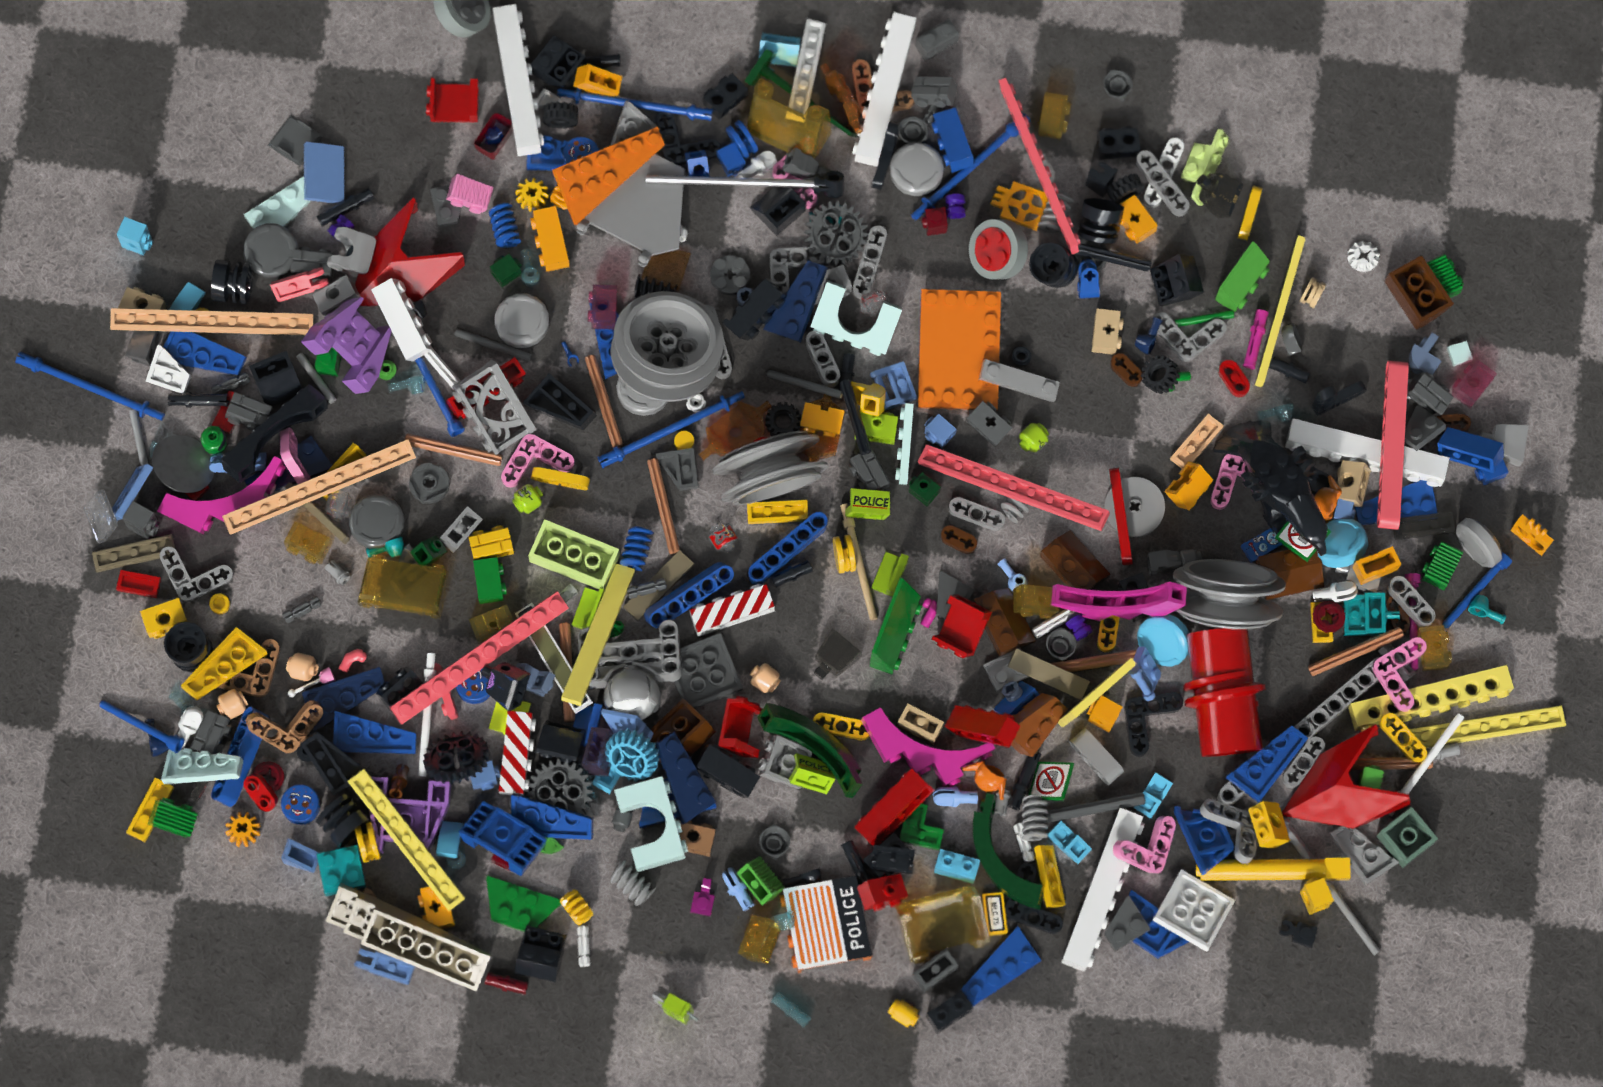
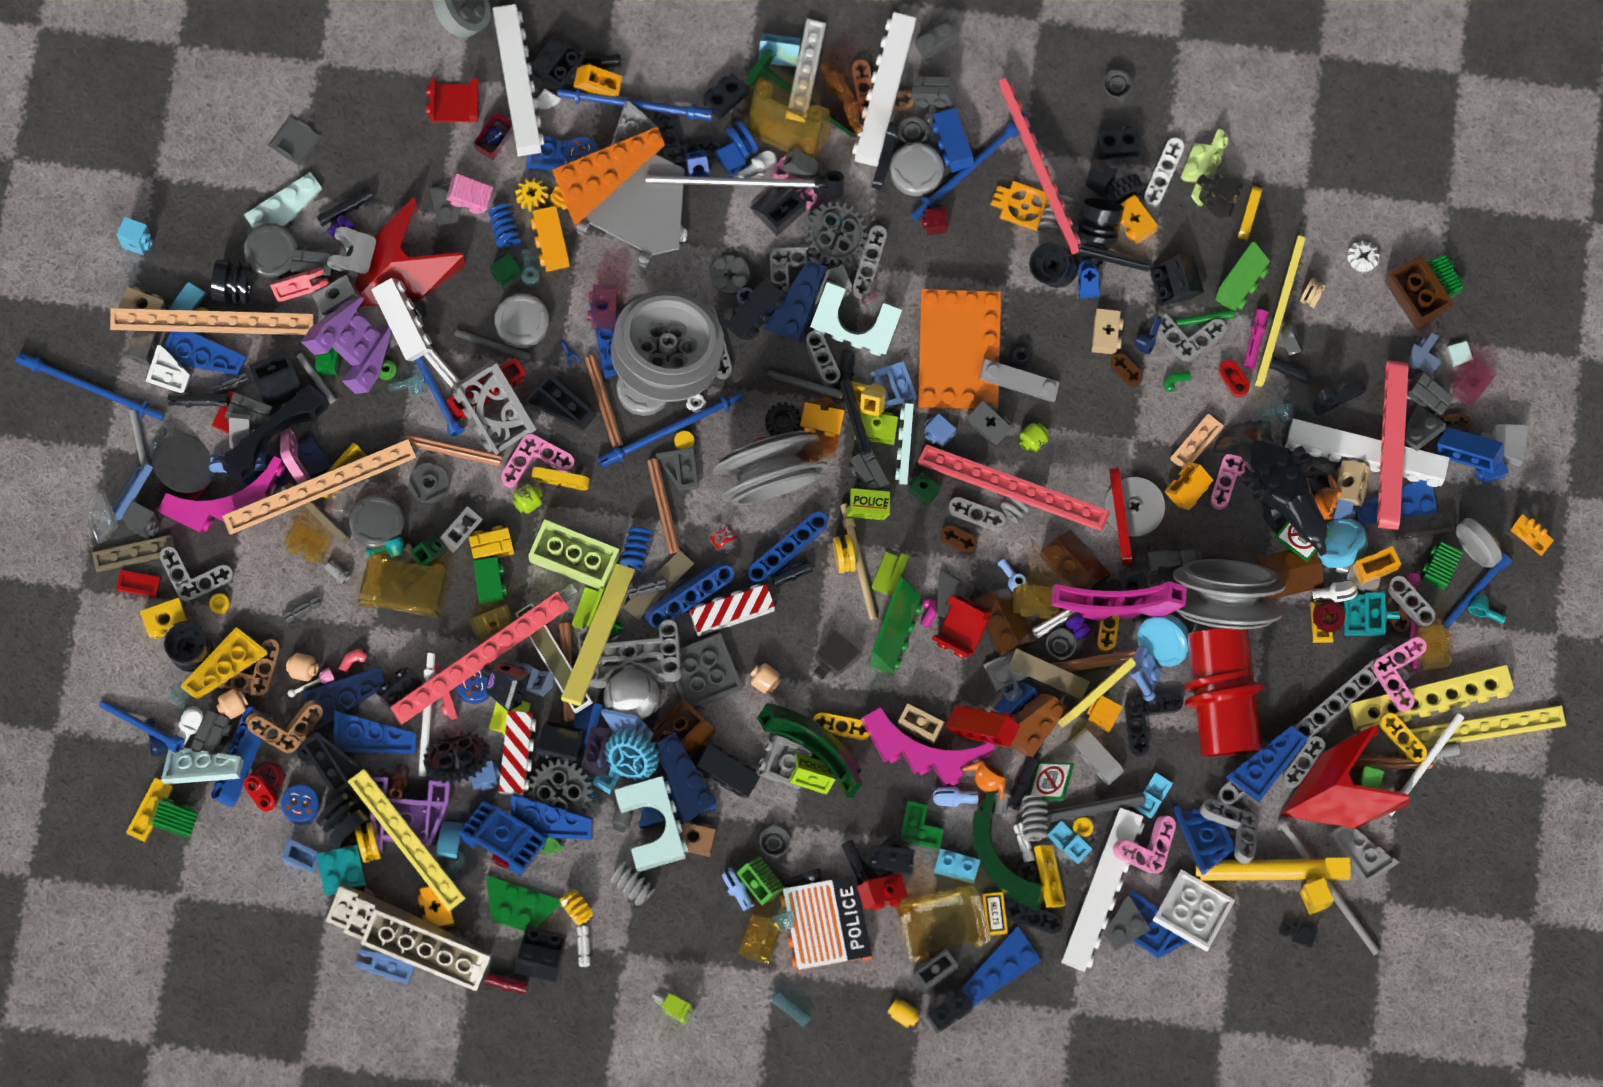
(216, 445): green head -> none
(238, 428): none -> light grey tile
(241, 836): light orange gear -> none
(323, 172): medium blue tile -> none
(560, 115): black tyre -> none
(644, 287): black piece -> none
(667, 267): clear orange tile -> none
(703, 902): magenta plate -> none
(737, 727): red panel -> none
(743, 417): clear orange plate -> none
(777, 512): yellow plate -> none
(894, 808): red brick -> none
(955, 206): dark purple wheel -> none
(998, 249): wheel -> none
(1053, 115): clear yellow brick -> none
(1083, 827): none -> yellow tile
(1165, 181): light grey beam -> none
(1169, 378): black tyre -> none
(1261, 545): blue tile -> none
(1269, 824): yellow brick -> none
(1356, 651): nougat axle -> none
(1407, 837): sand green brick -> none

